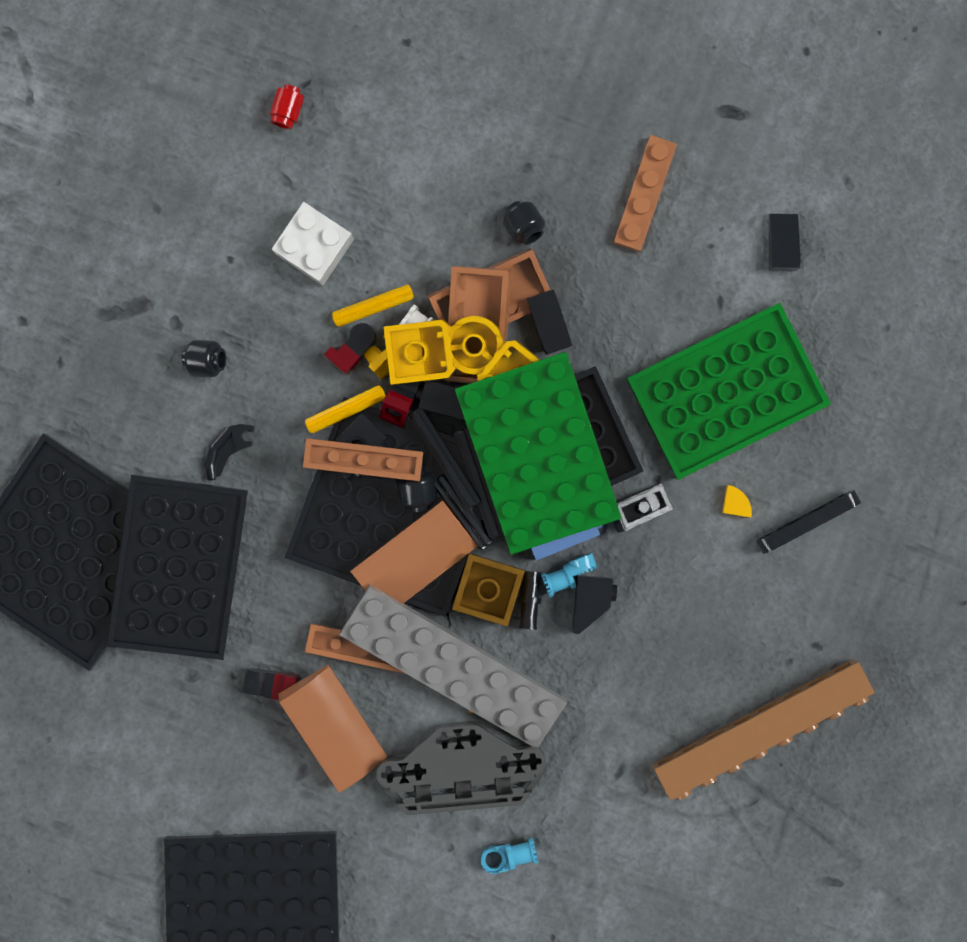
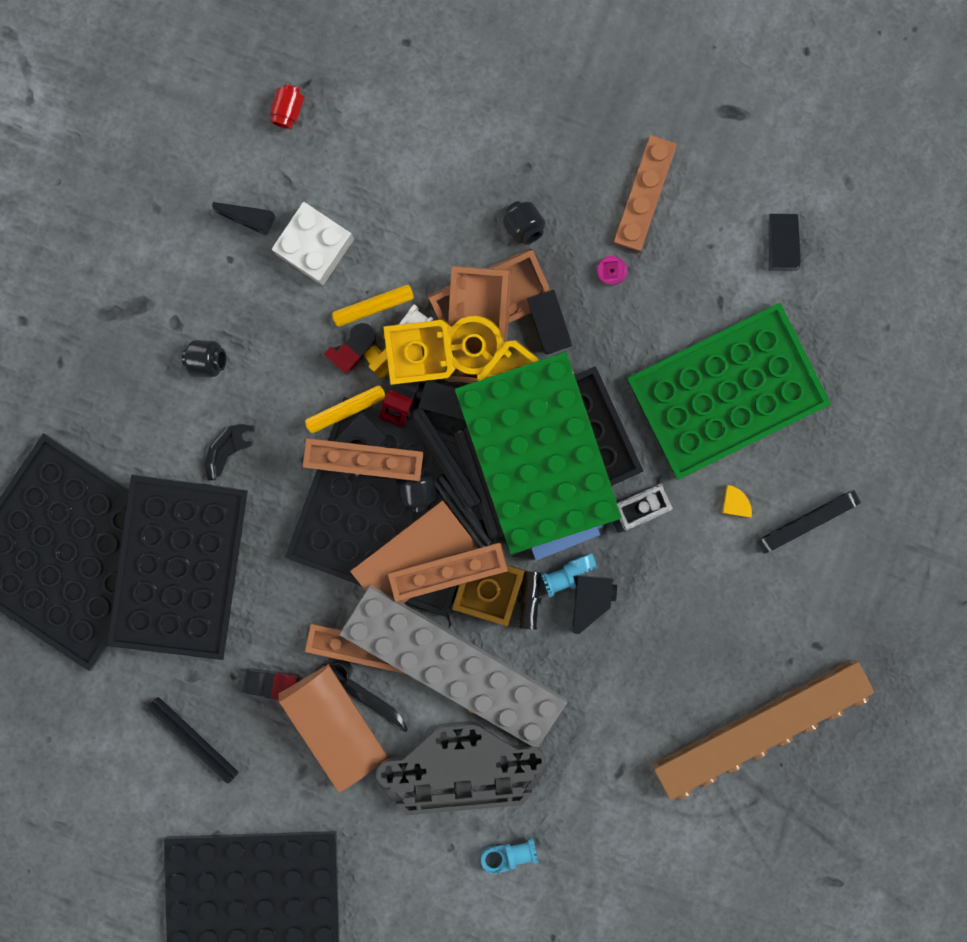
(192, 740): none -> black axle
(252, 218): none -> black slope
(365, 695): none -> black sword
(448, 572): none -> nougat plate
(612, 270): none -> dark pink tile

